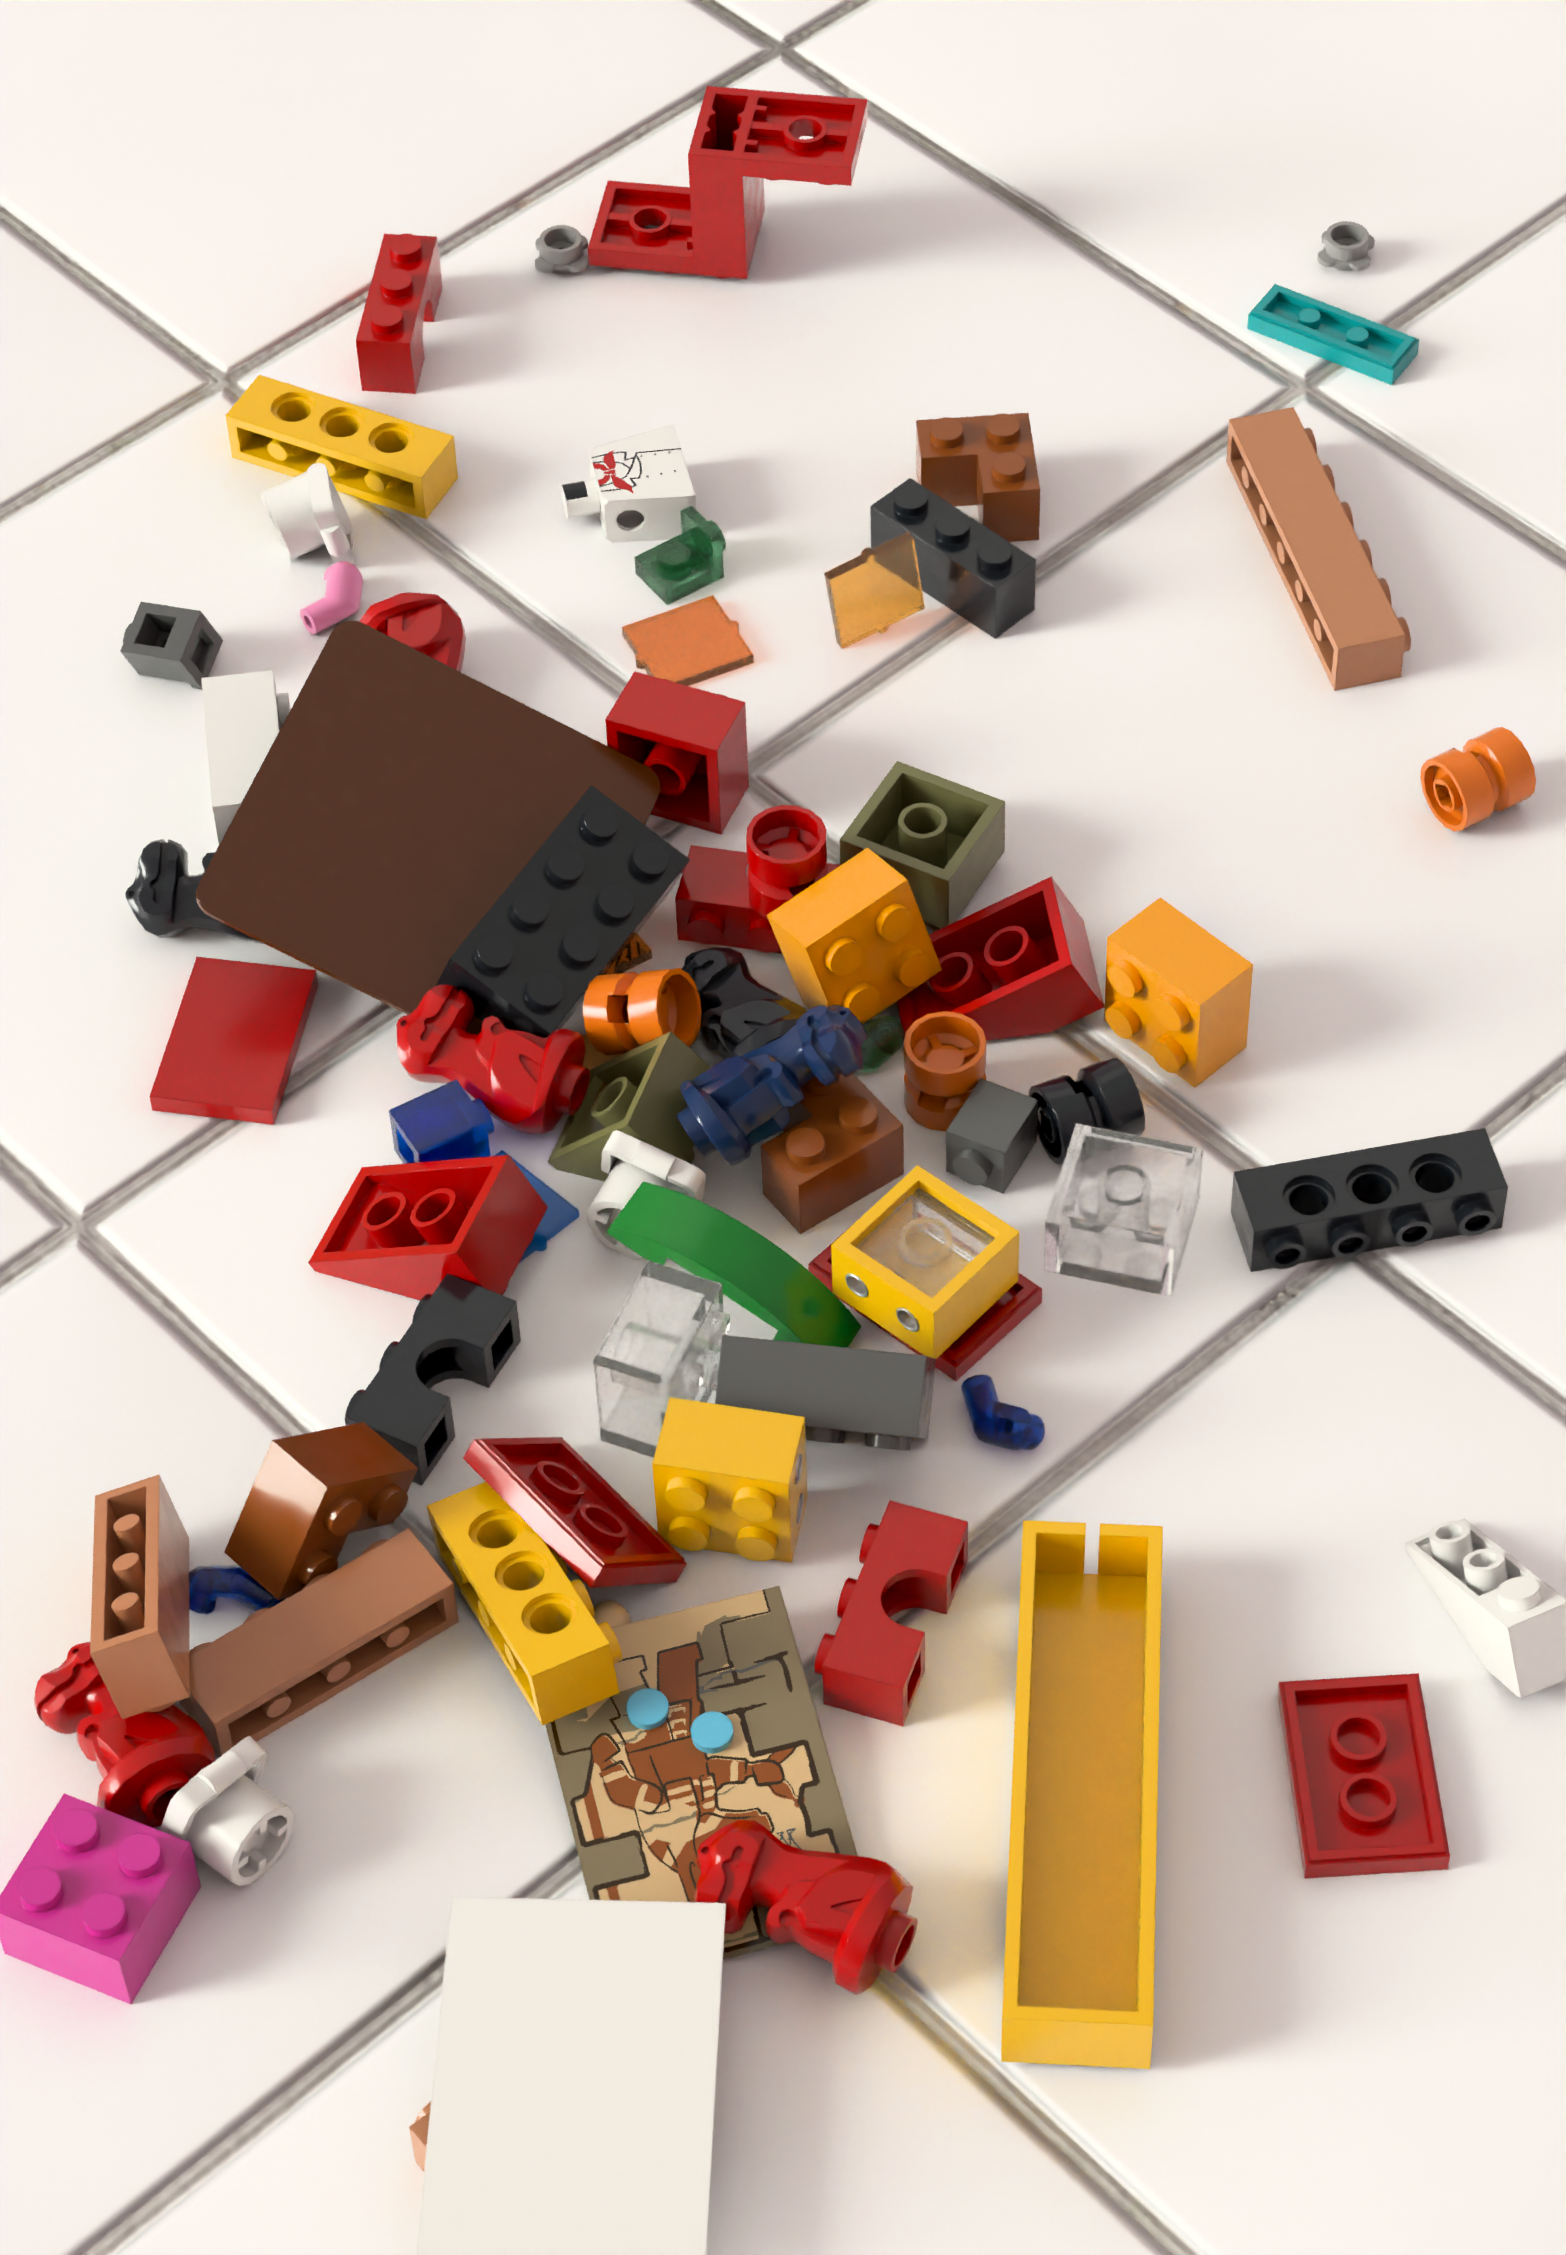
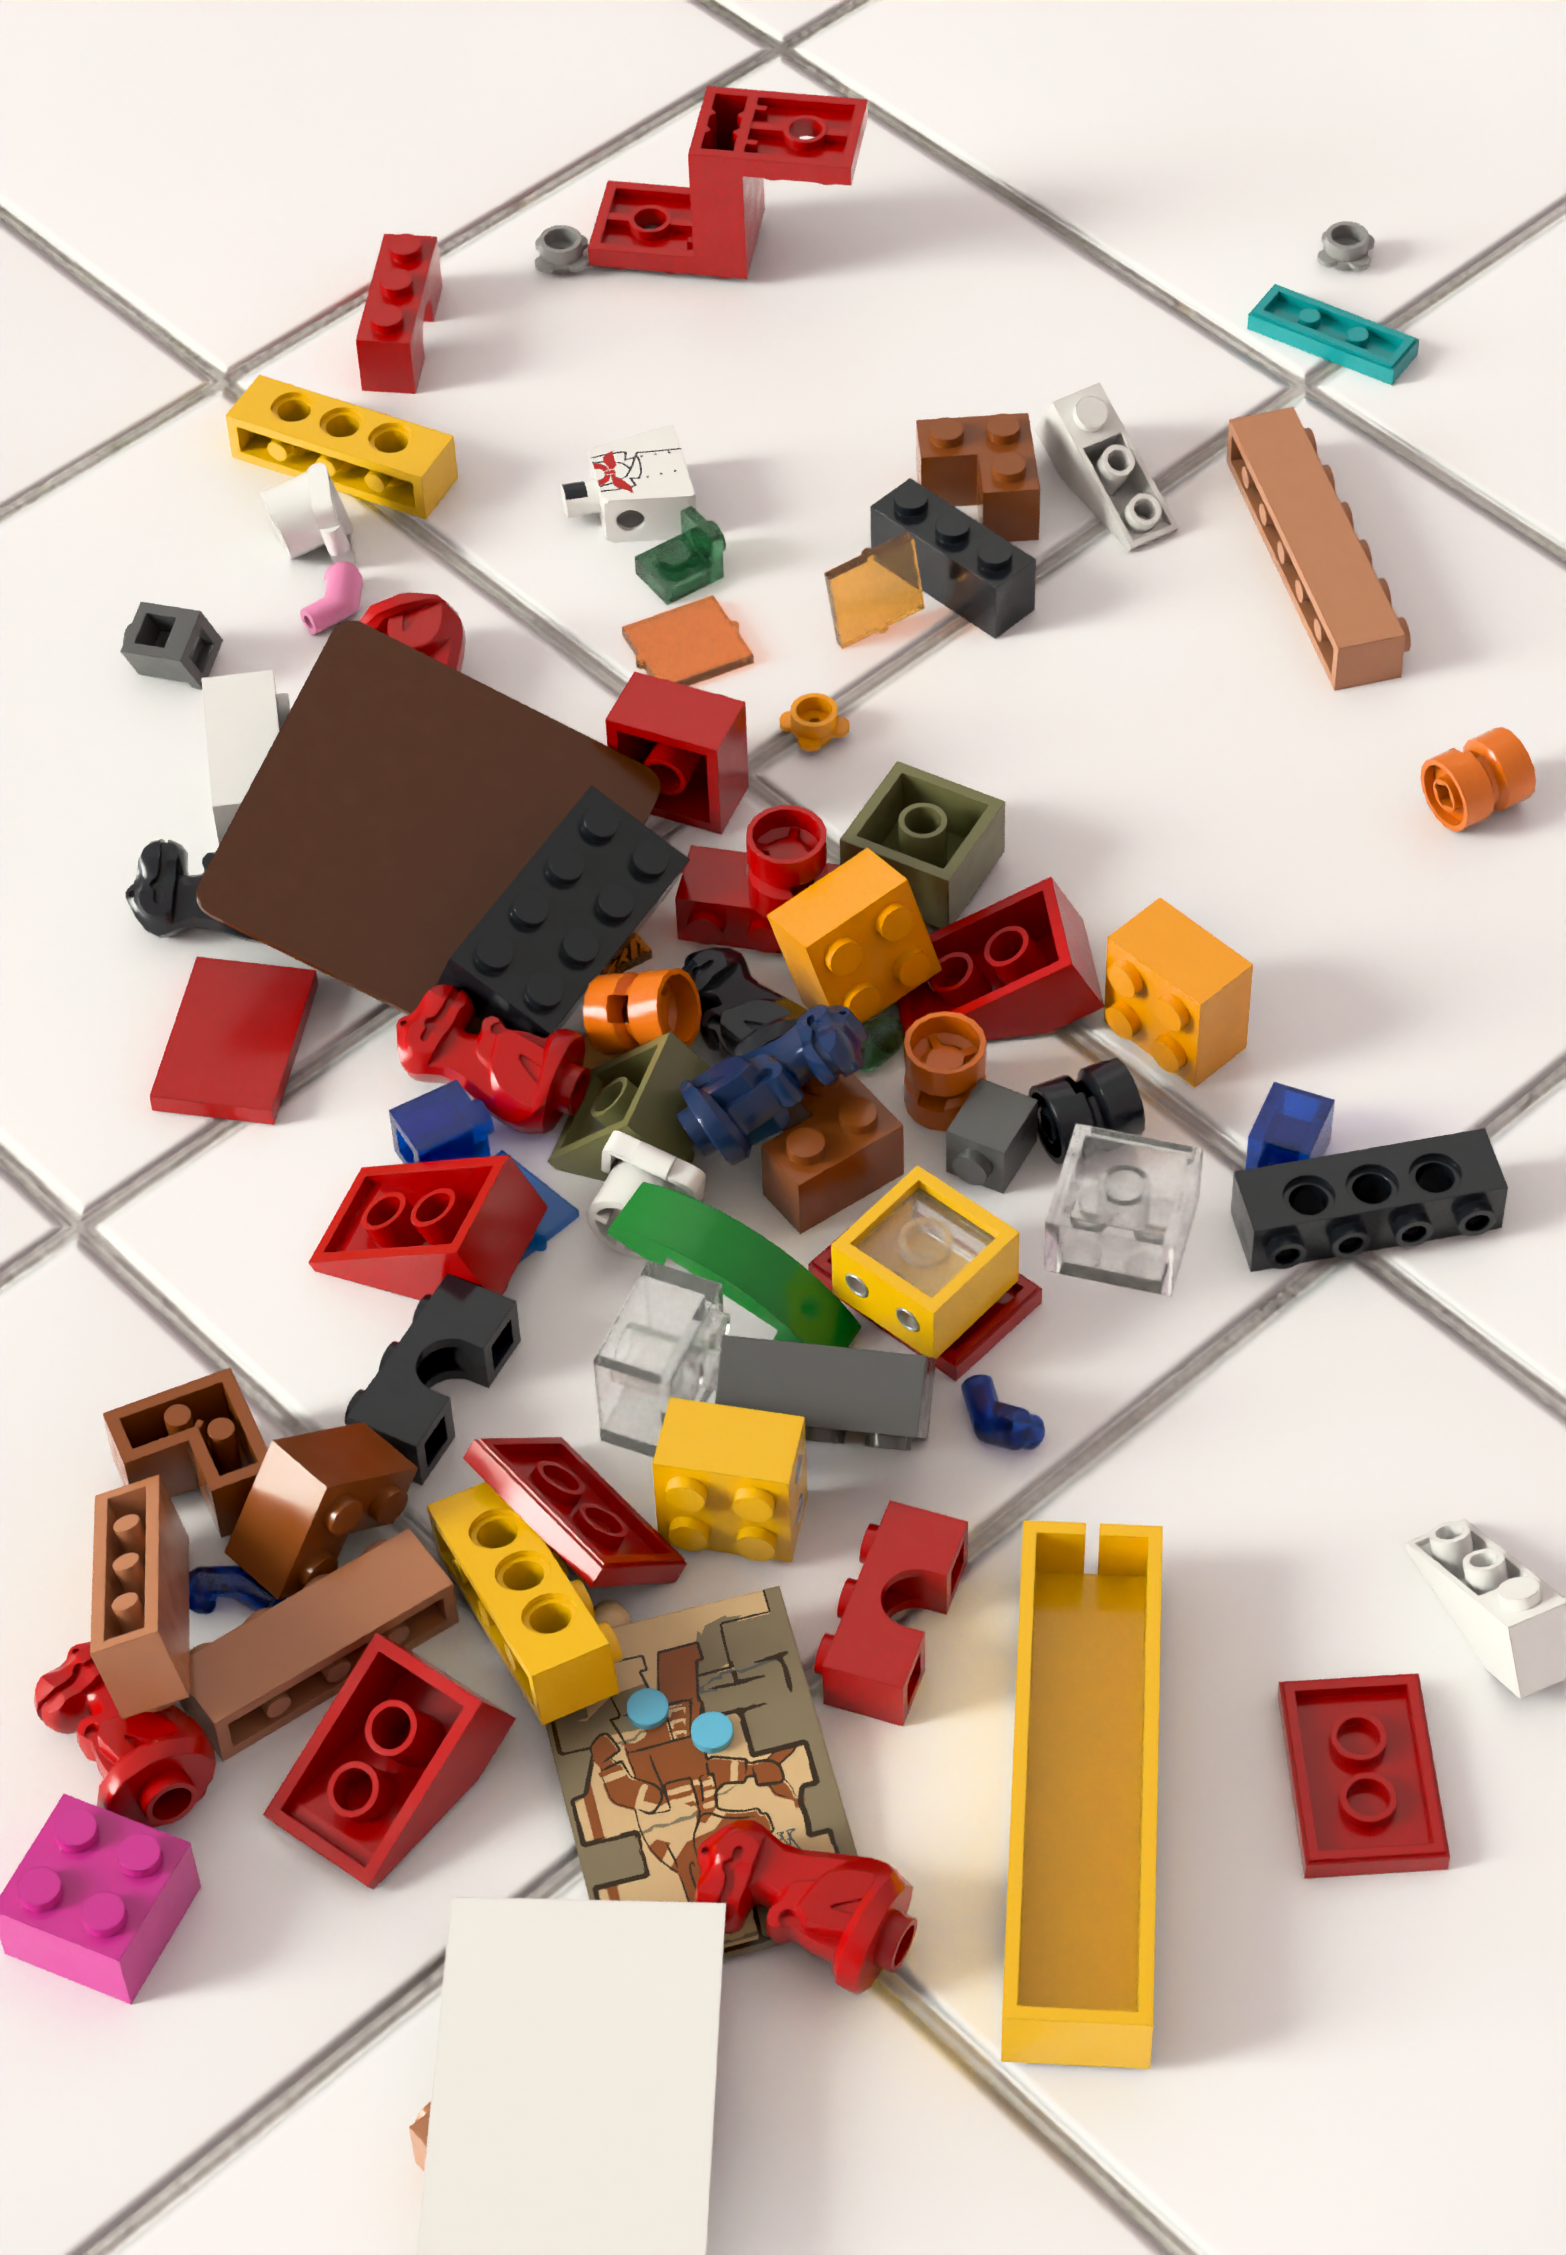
(193, 1440): none -> dark orange brick
(231, 1817): white piece -> none
(387, 1761): none -> red slope
(814, 721): none -> light orange plate
(1104, 466): none -> white slope
(1290, 1127): none -> clear blue brick

